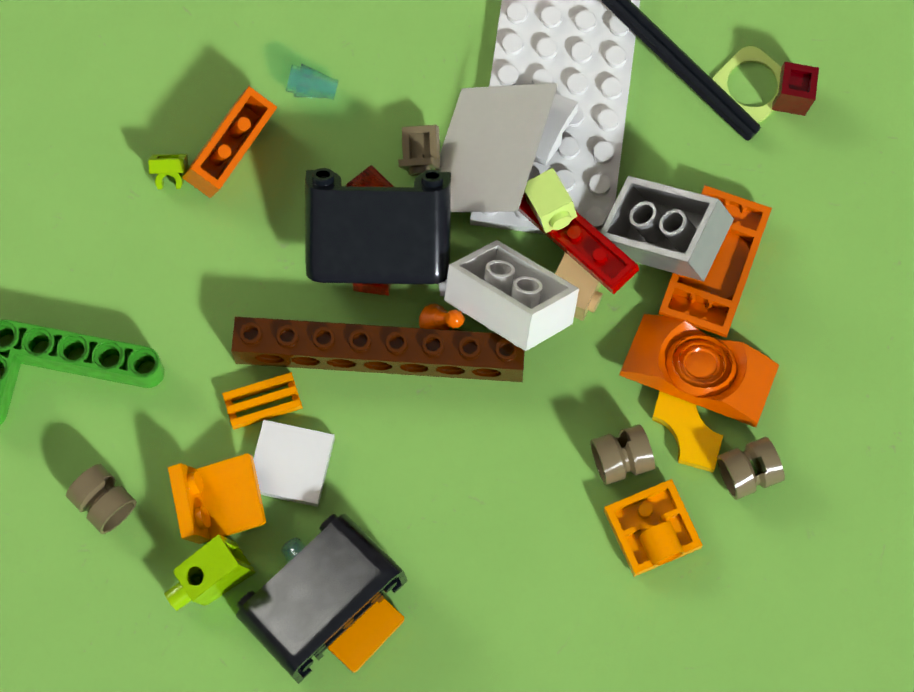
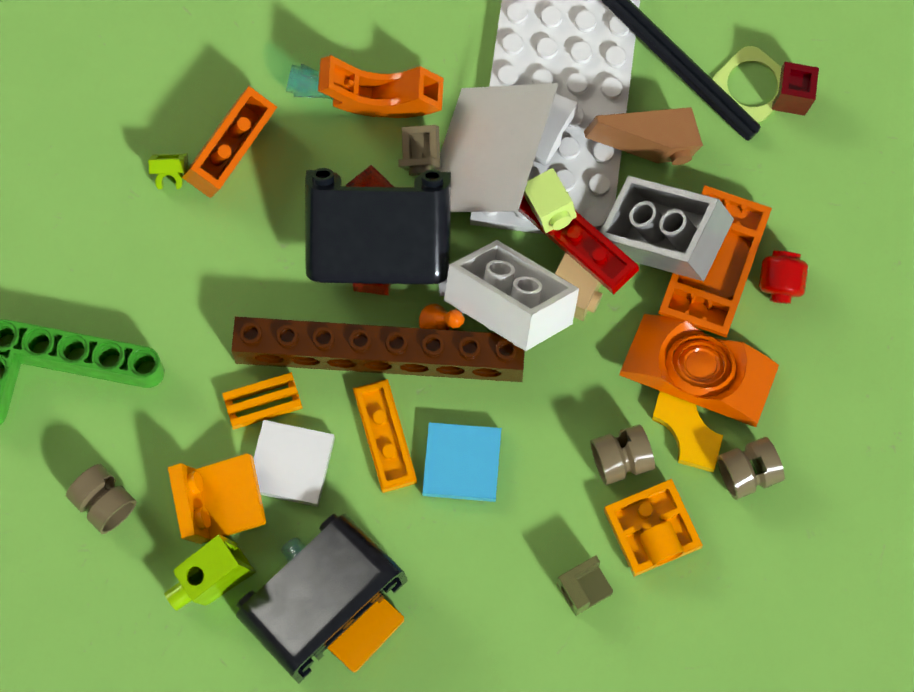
(378, 94): none -> orange arch
(385, 436): none -> light orange tile
(462, 462): none -> medium azure tile
(584, 585): none -> olive panel
(652, 135): none -> medium nougat slope
(783, 276): none -> red head

